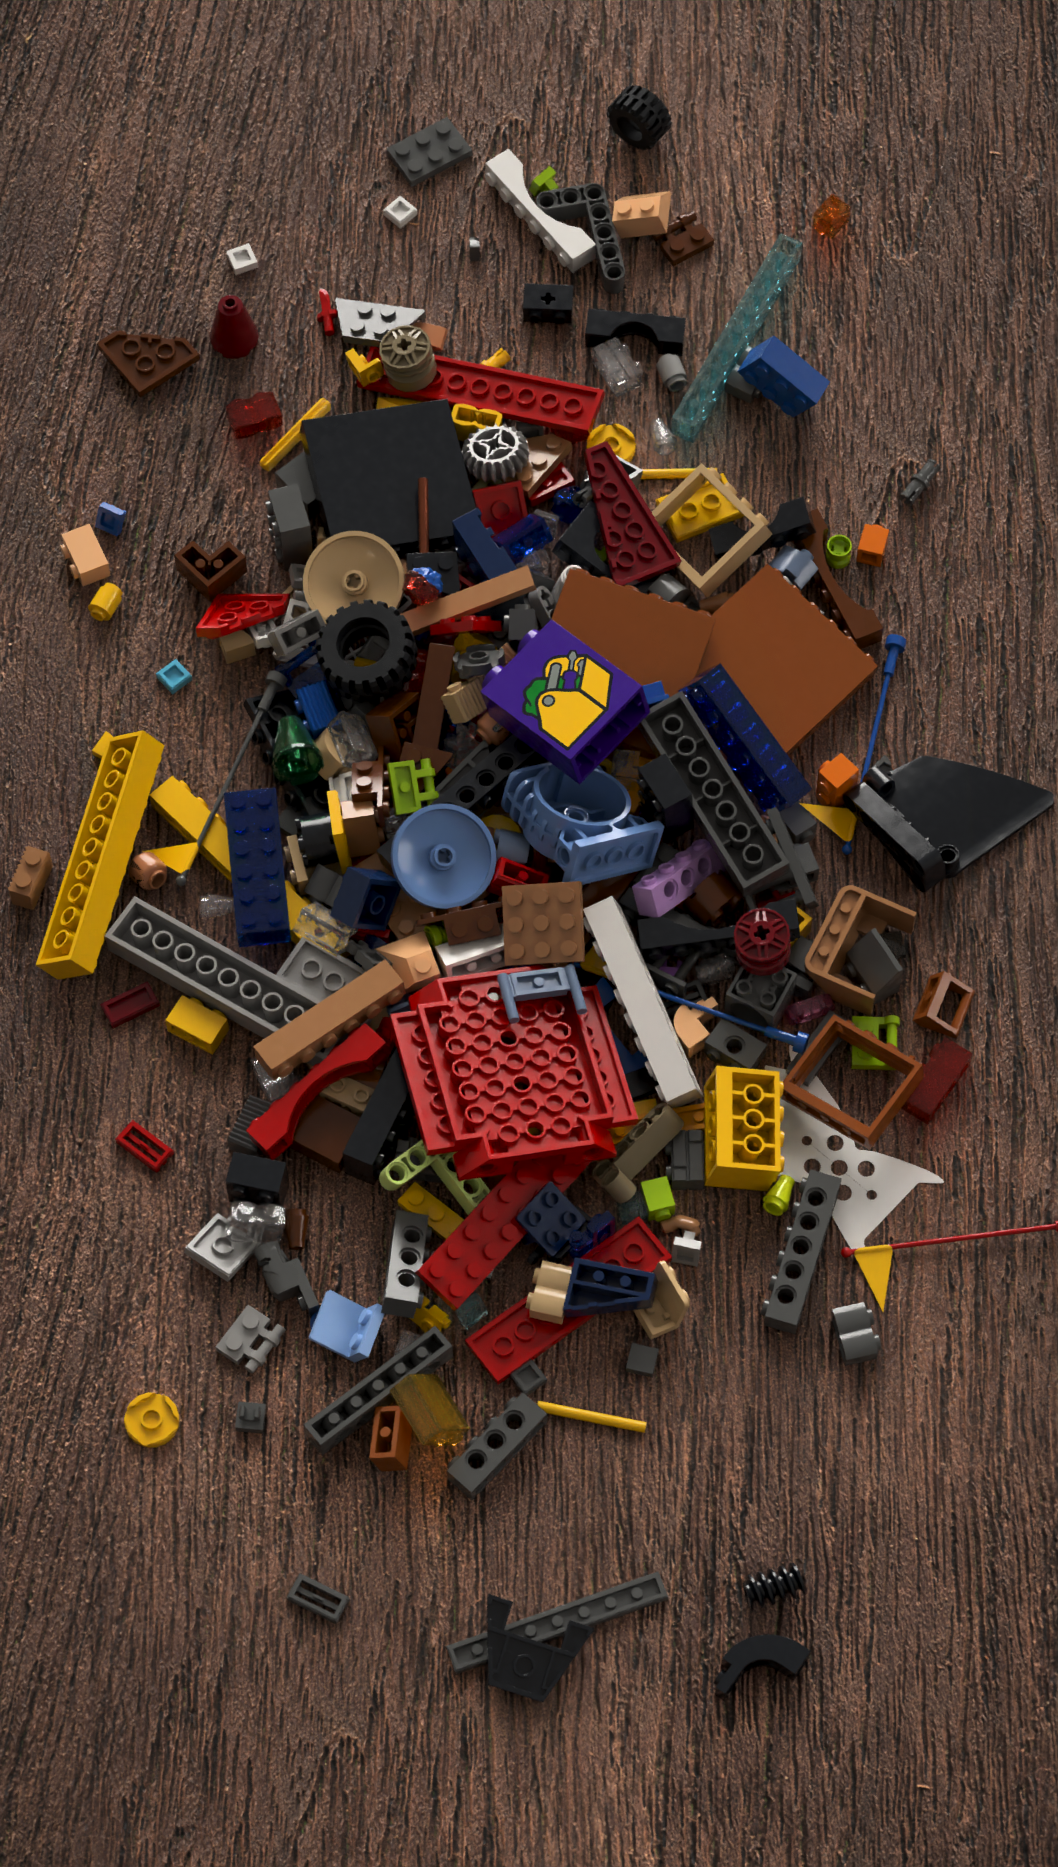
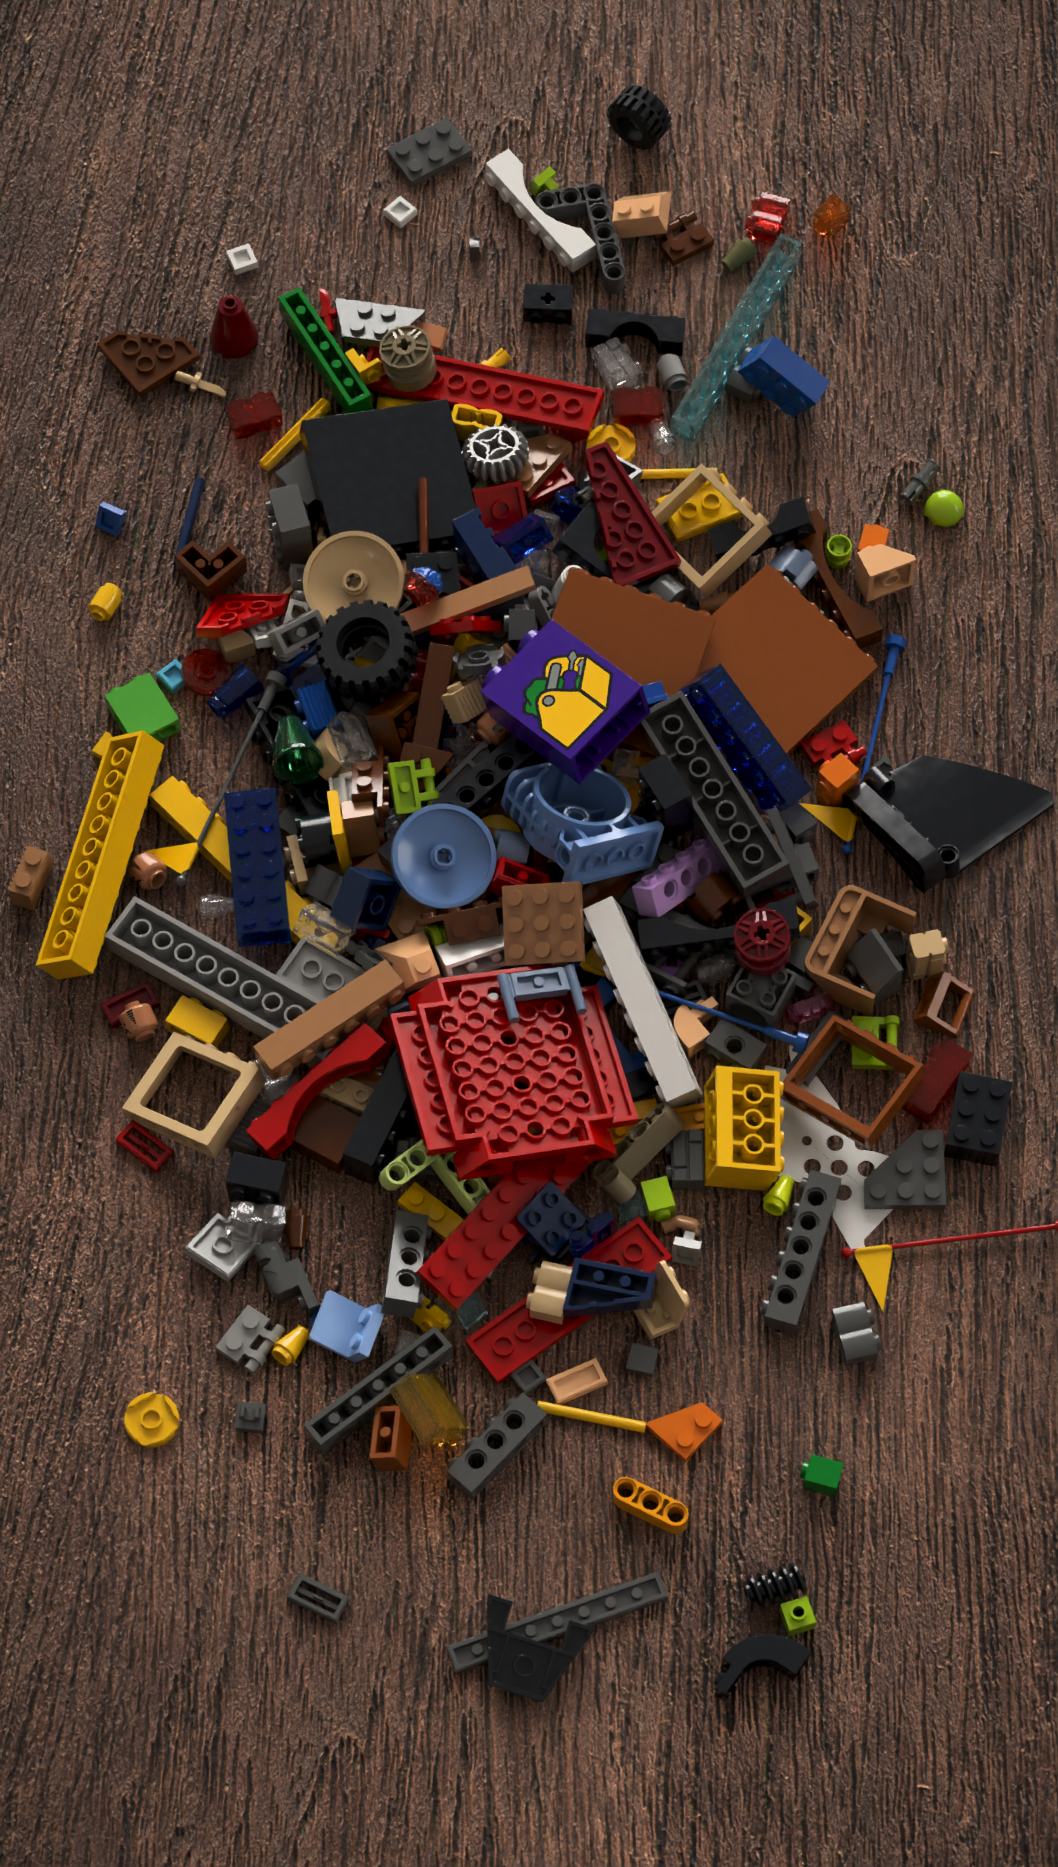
(85, 555): light nougat brick -> none
(138, 1021): none -> nougat head
(142, 707): none -> bright green brick
(190, 514): none -> dark blue bar
(196, 382): none -> tan piece
(205, 671): none -> clear red tile
(227, 1117): none -> tan piece
(234, 691): none -> clear blue plant
(290, 1346): none -> yellow cone
(324, 352): none -> green brick
(576, 1381): none -> light nougat tile
(637, 406): none -> clear red brick
(642, 1494): none -> light orange beam
(685, 1429): none -> orange wing
(740, 254): none -> olive cone
(768, 217): none -> clear red brick
(794, 1624): none -> lime plate
(821, 1475): none -> green brick
(832, 742): none -> red plate
(883, 571): none -> light nougat slope
(910, 1176): none -> dark grey plate
(926, 954): none -> tan brick
(944, 508): none -> lime hair
(978, 1119): none -> black brick

